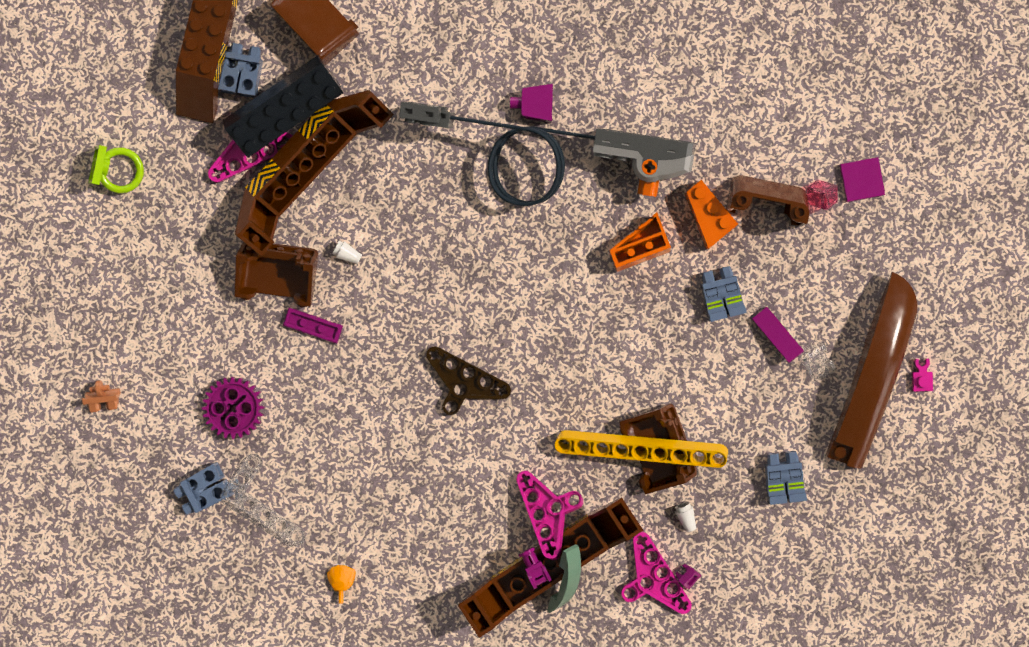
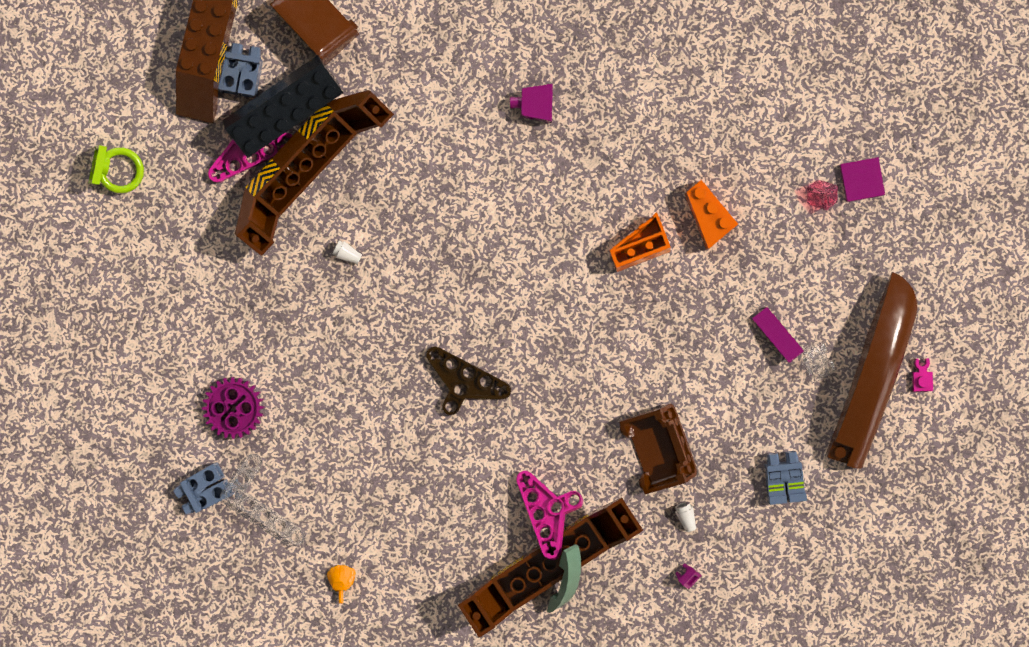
(99, 394): nougat hips -> none
(279, 271): reddish brown windscreen -> none
(313, 325): magenta tile -> none
(534, 569): magenta connector -> none
(649, 444): yellow beam -> none
(658, 585): dark pink beam -> none
(668, 155): piece -> none
(722, 289): sand blue hips -> none
(745, 188): reddish brown windscreen -> none

